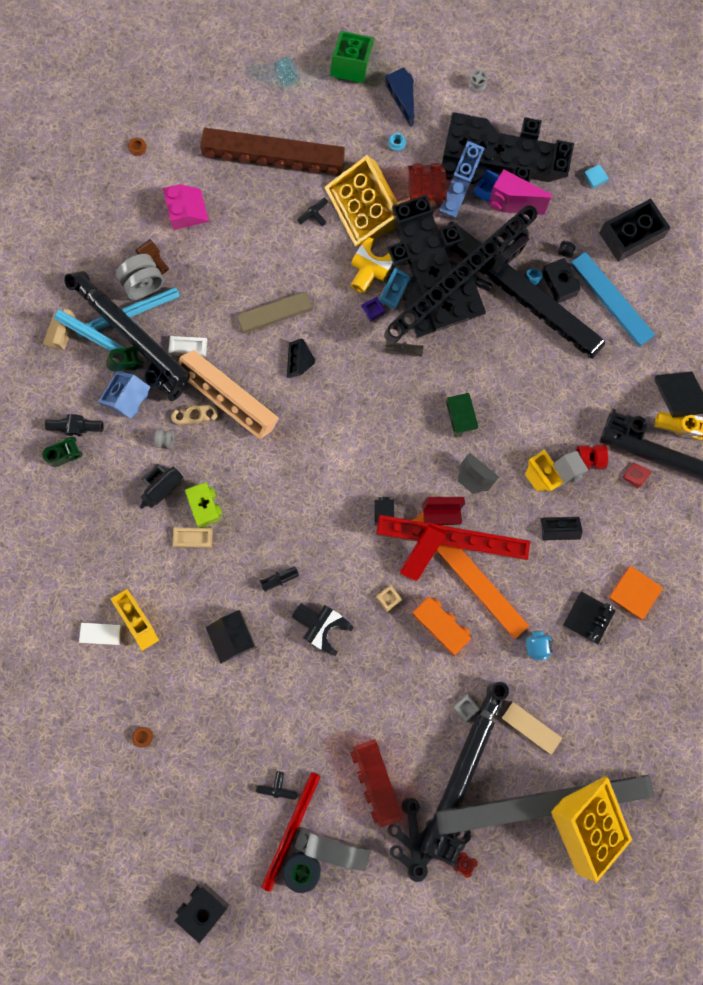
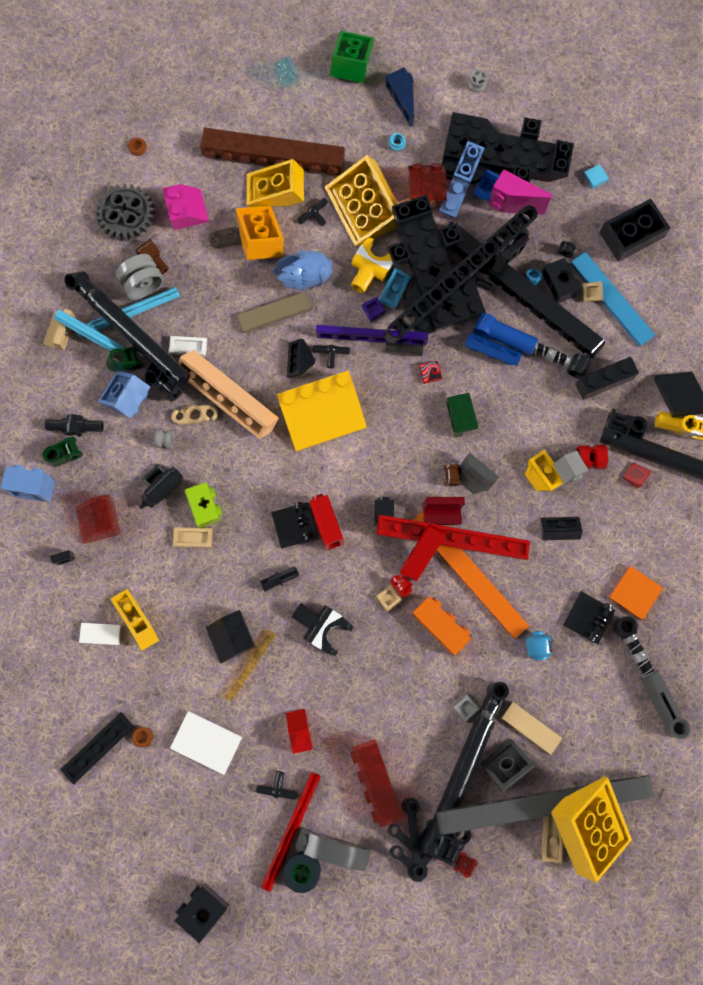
(28, 484): none -> medium blue brick
(63, 557): none -> black tile
(97, 748): none -> black tile
(98, 519): none -> clear red slope
(125, 212): none -> dark grey gear
(206, 742): none -> white tile
(225, 237): none -> clear smoke beam
(250, 666): none -> clear yellow bar
(259, 232): none -> light orange slope
(276, 185): none -> yellow slope
(294, 525): none -> black hinge
(299, 731): none -> red slope
(304, 269): none -> medium blue head
(321, 410): none -> yellow slope
(326, 522): none -> red window
(331, 350): none -> black piece
(368, 334): none -> dark purple tile
(401, 585): none -> red arm
(430, 372): none -> tile
(452, 475): none -> reddish brown bush
(489, 327): none -> piece
(493, 349): none -> blue plate
(507, 765): none -> dark grey slope
(551, 841): none -> tan tile
(592, 292): none -> tan tile
(607, 378): none -> black brick
(652, 680): none -> piece

